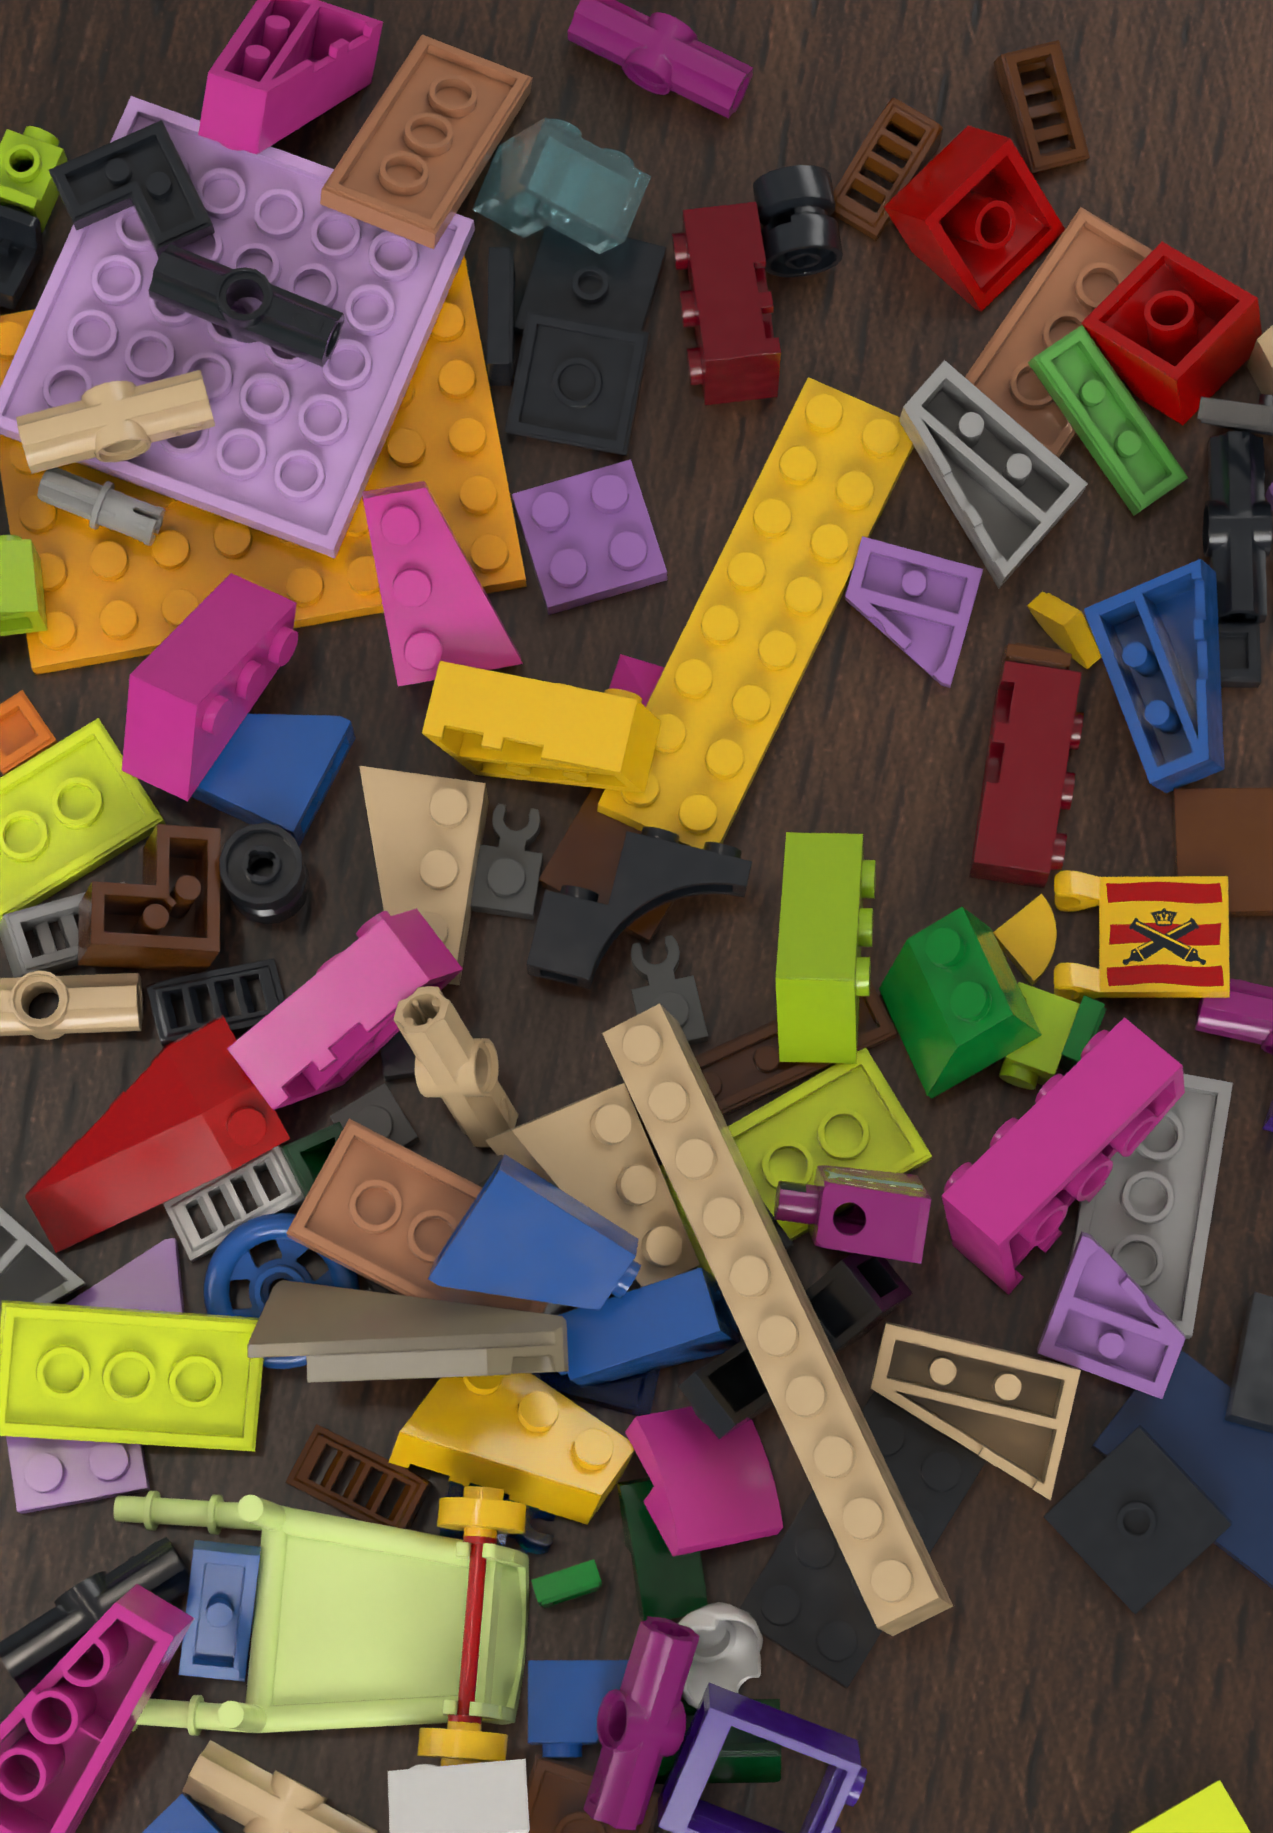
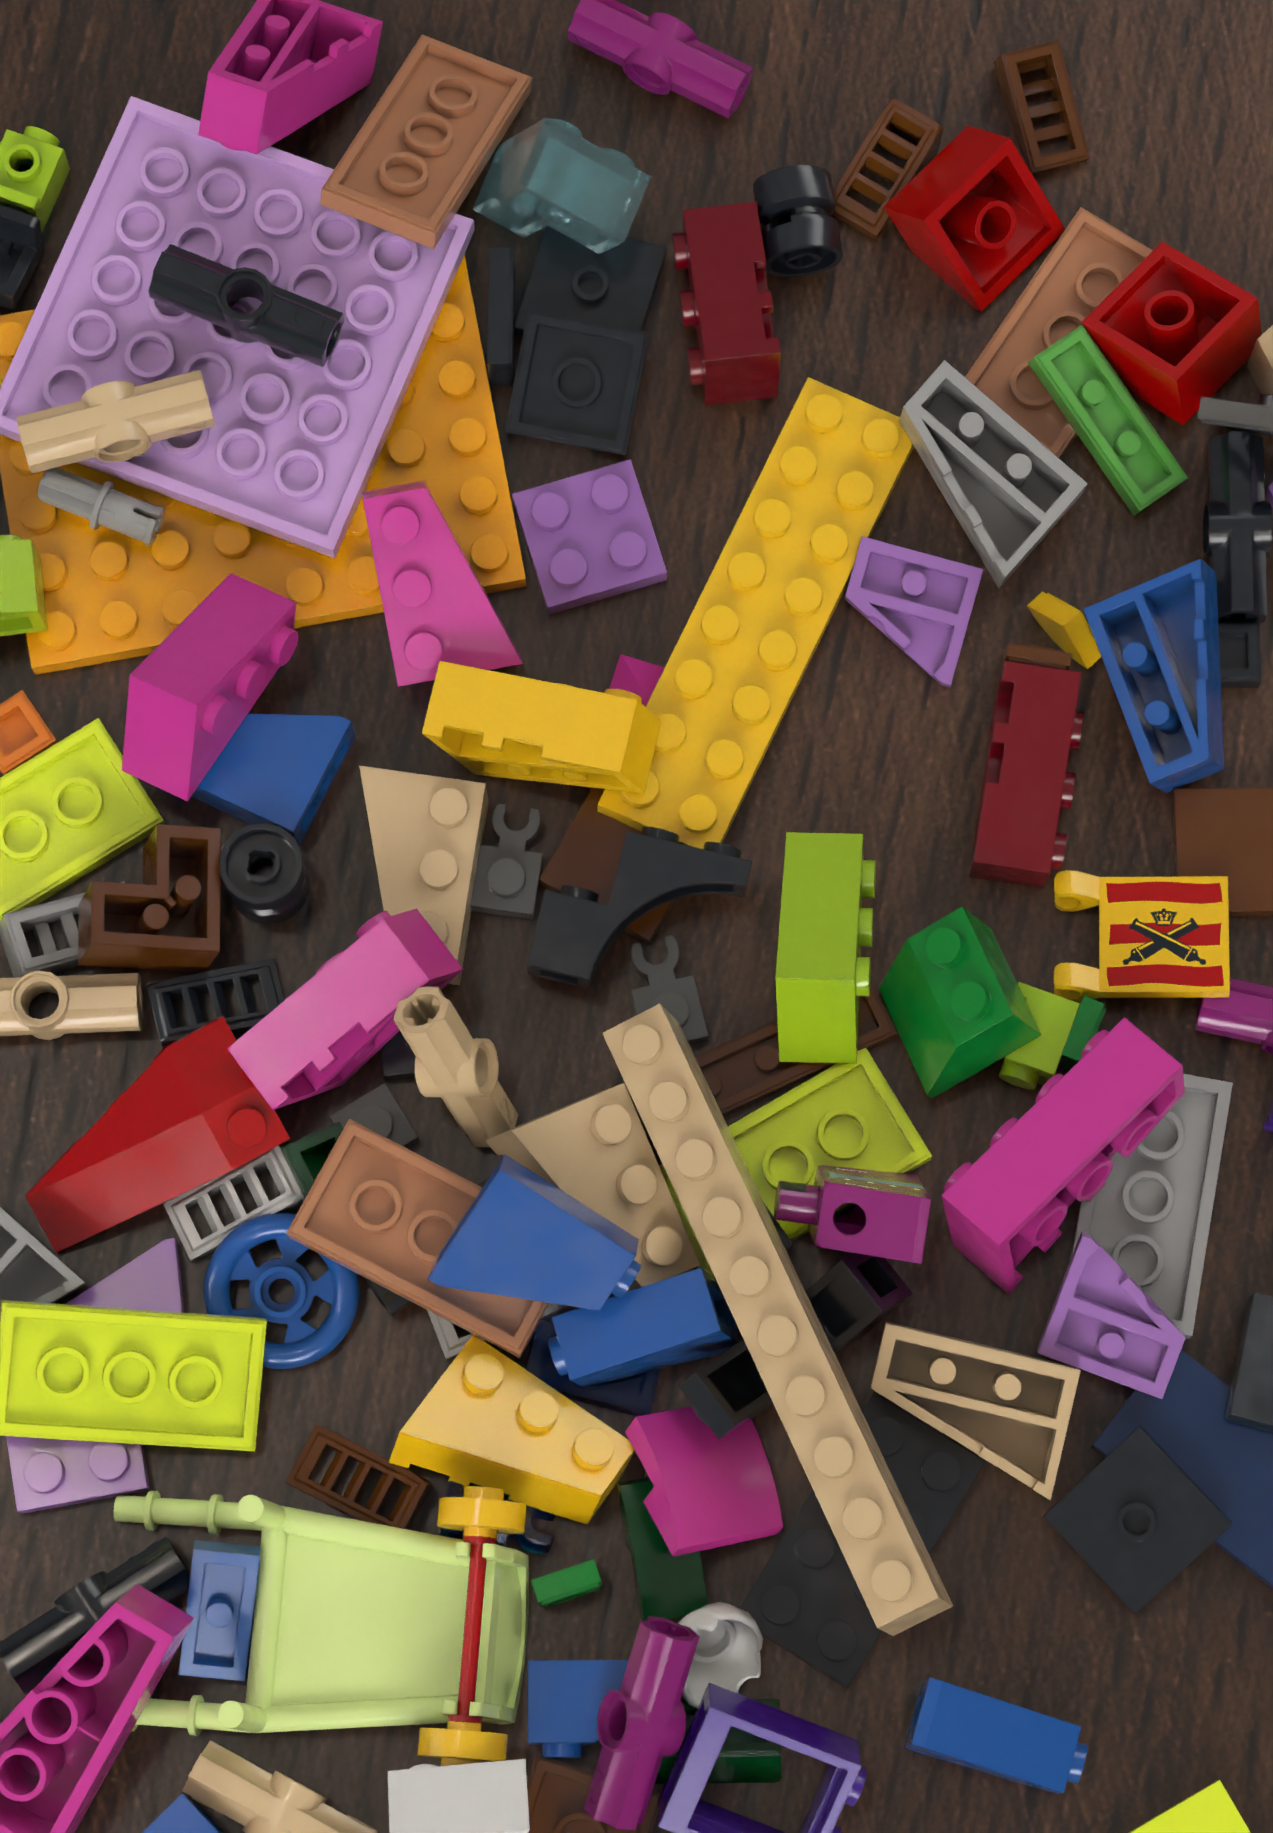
(139, 173): black tile -> none
(403, 1337): dark tan wedge -> none
(995, 1737): none -> blue slope
(1029, 938): yellow tile -> none

